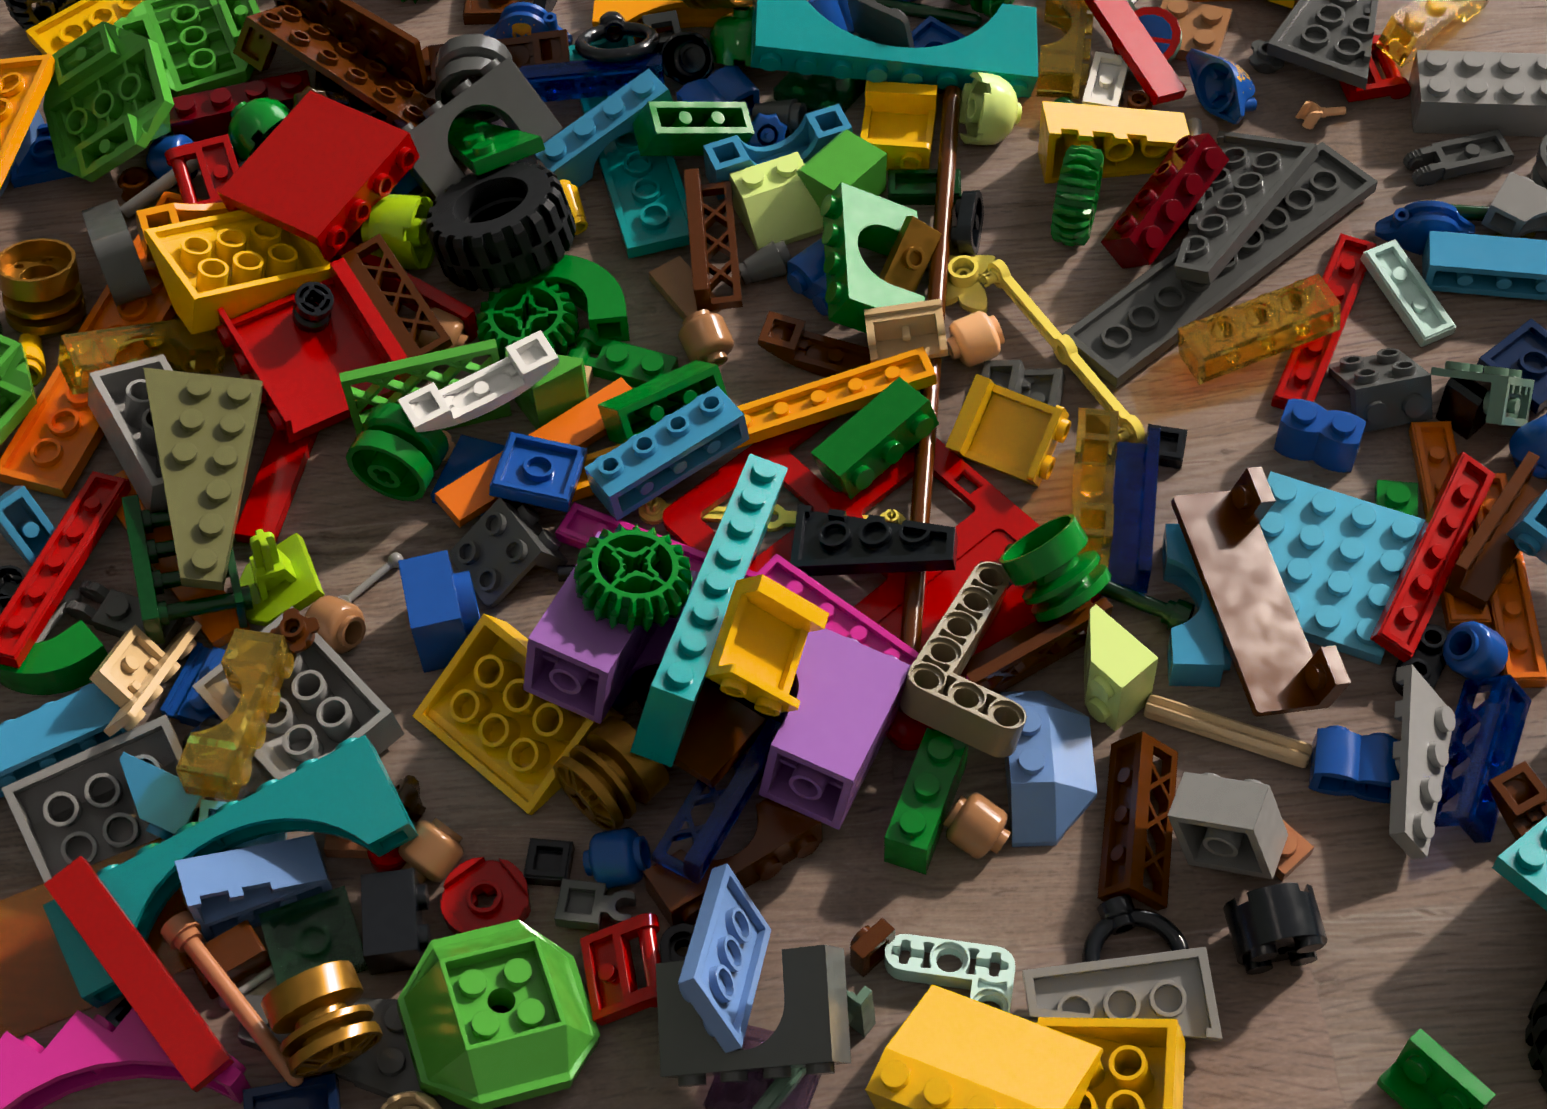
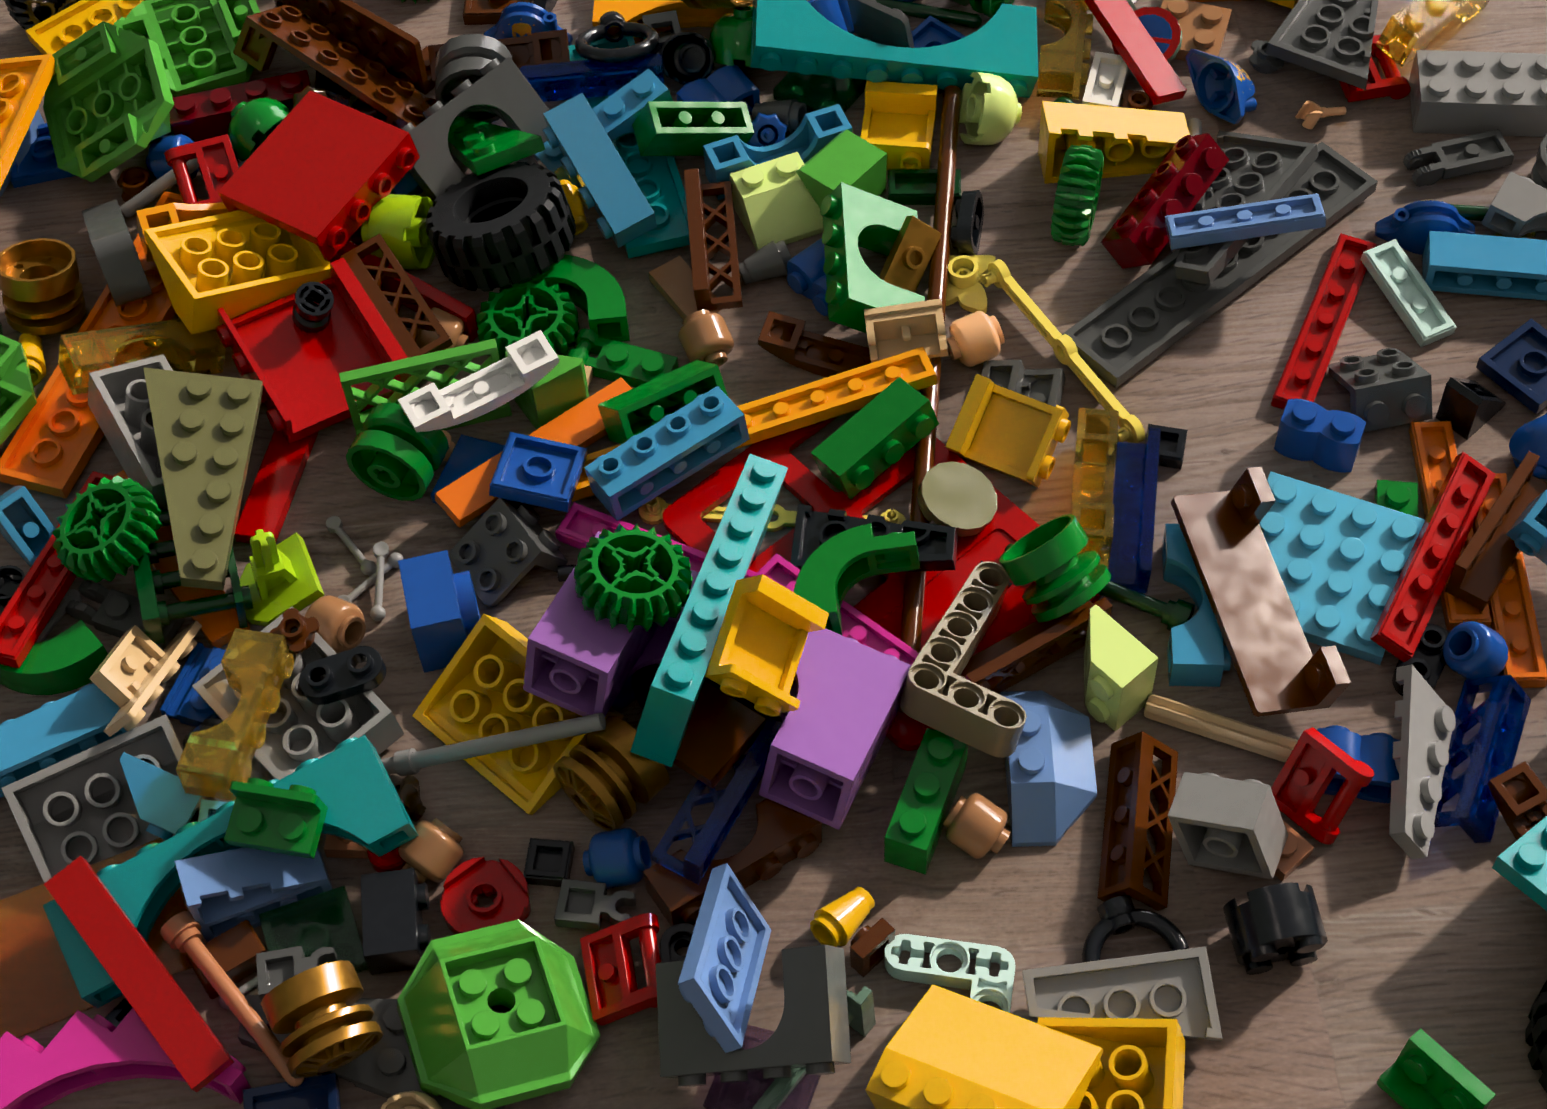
(107, 529): none -> green gear
(275, 818): none -> green bracket
(282, 964): none -> dark grey plate
(335, 525): none -> light grey hinge
(341, 676): none -> black plate
(380, 551): none -> light grey hinge
(410, 761): none -> light grey bar
(600, 171): none -> dark azure brick
(842, 917): none -> yellow cone
(849, 559): none -> green arch
(957, 497): none -> tile
(1245, 221): none -> medium blue tile
(1259, 328): clear yellow brick -> none
(1307, 778): none -> red plate
(1509, 394): sand green bracket -> none

